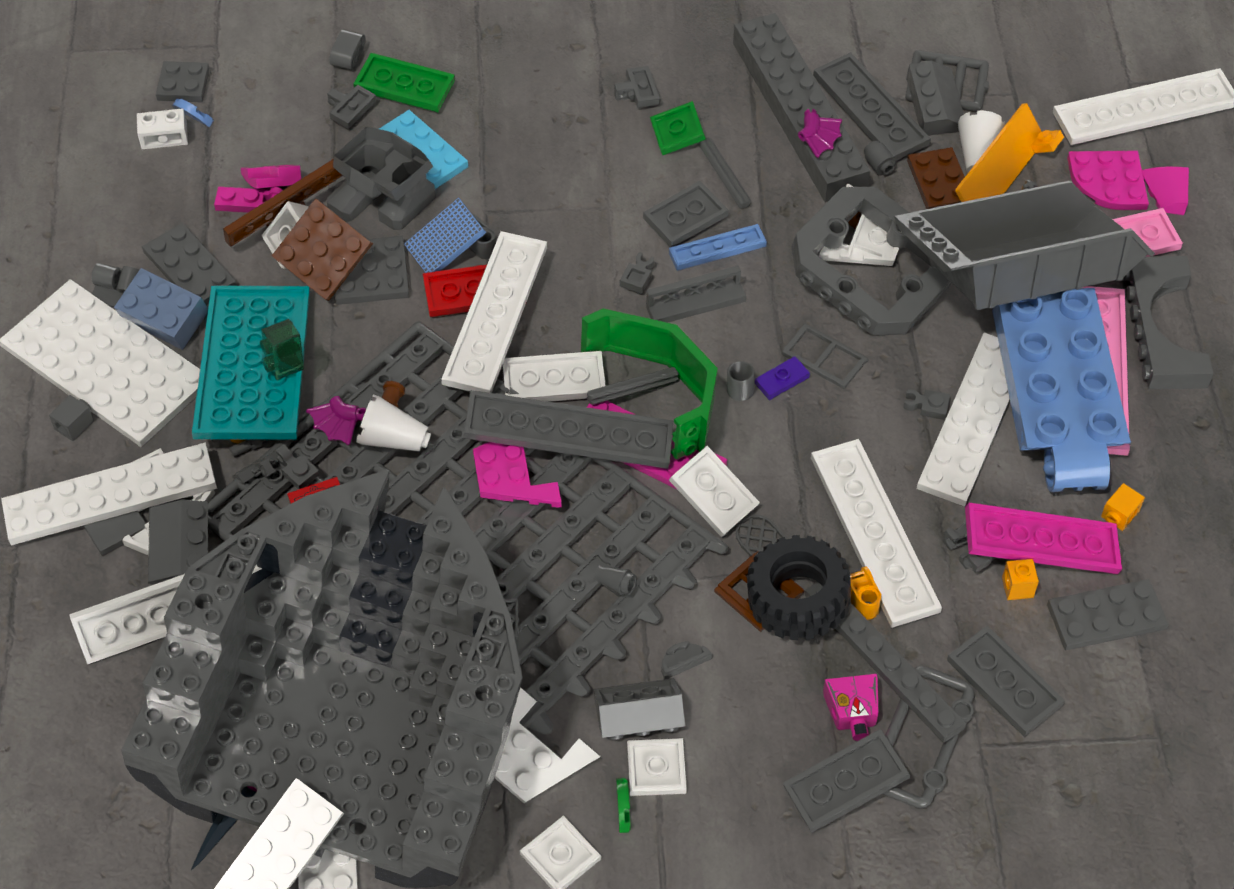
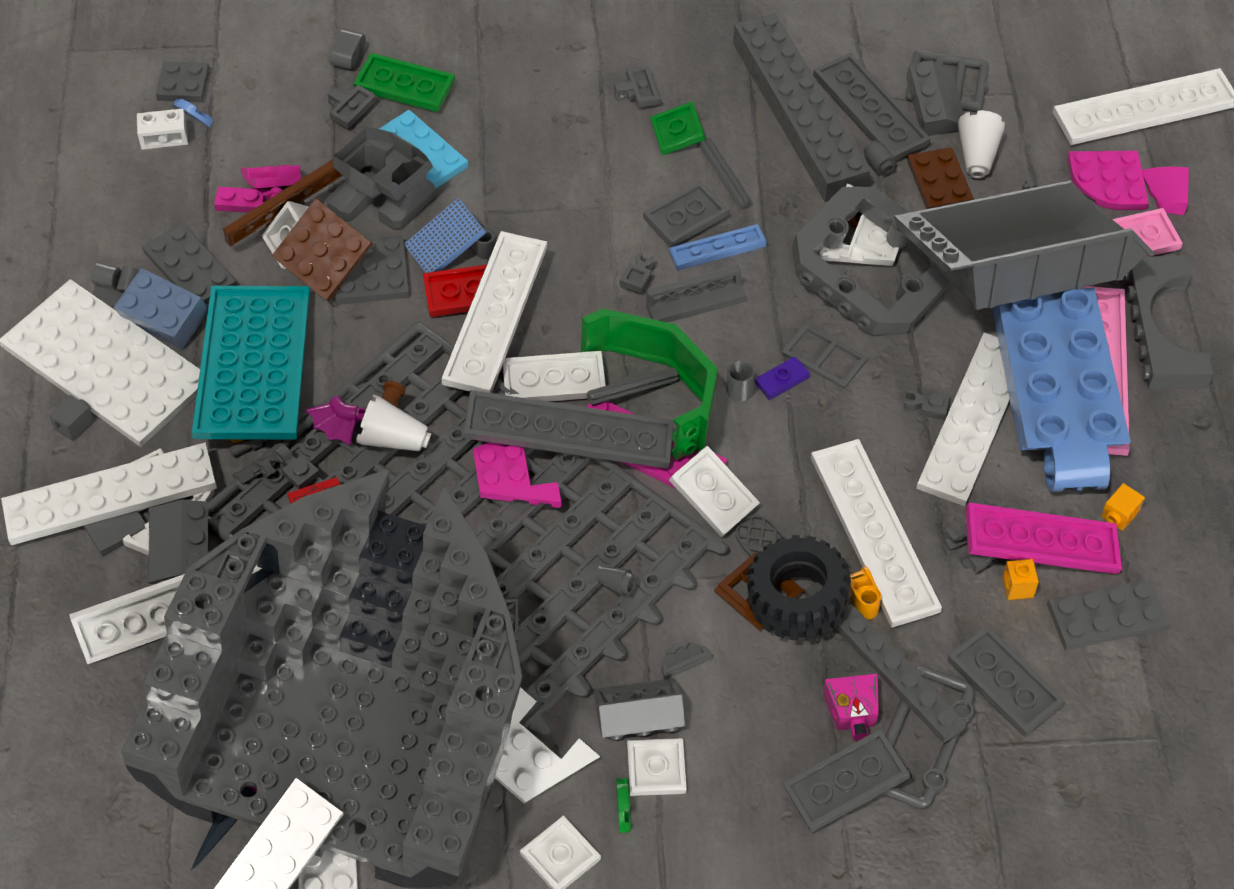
(282, 349): clear green brick -> none
(819, 132): magenta arm -> none
(1007, 156): light orange bracket -> none

